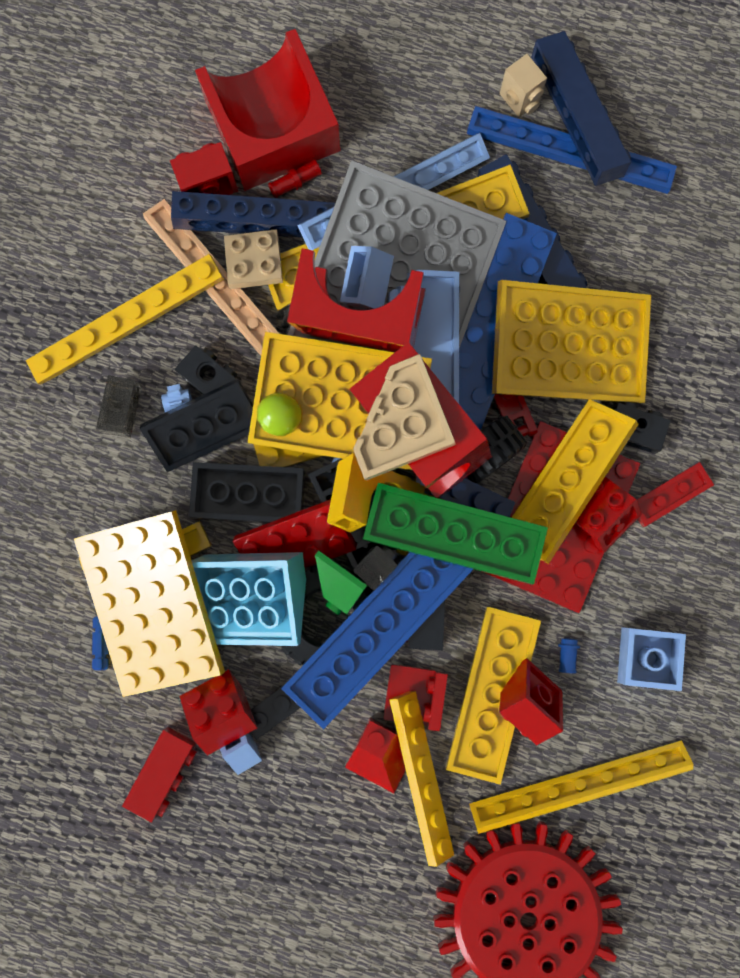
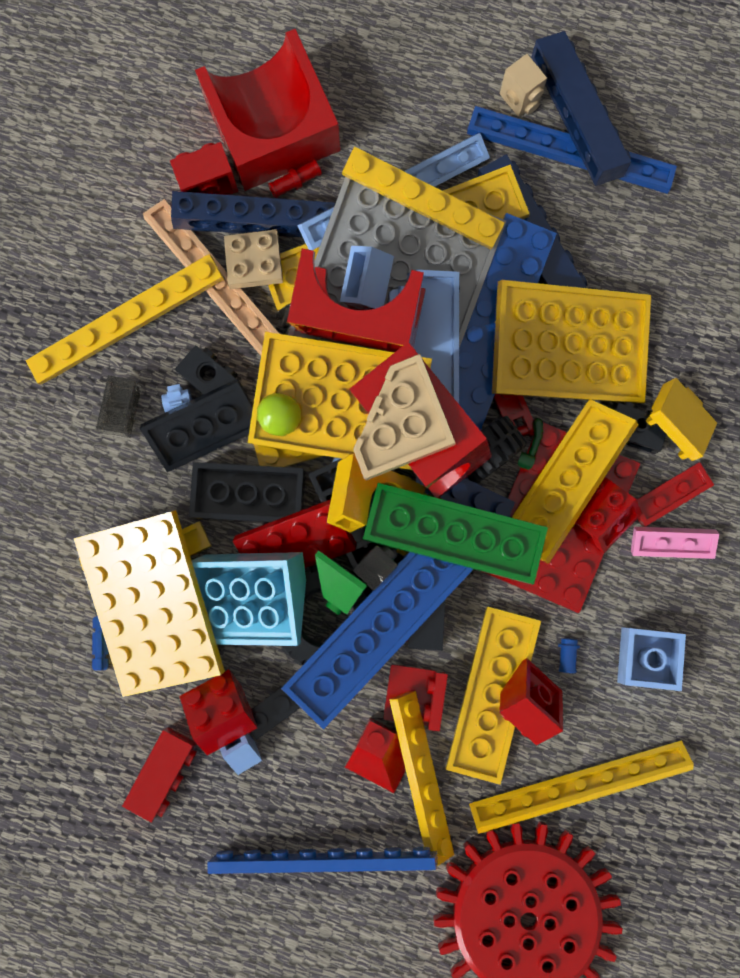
(333, 861): none -> blue plate
(422, 198): none -> yellow plate
(527, 460): none -> dark green piece
(674, 542): none -> bright pink plate
(683, 419): none -> yellow piece

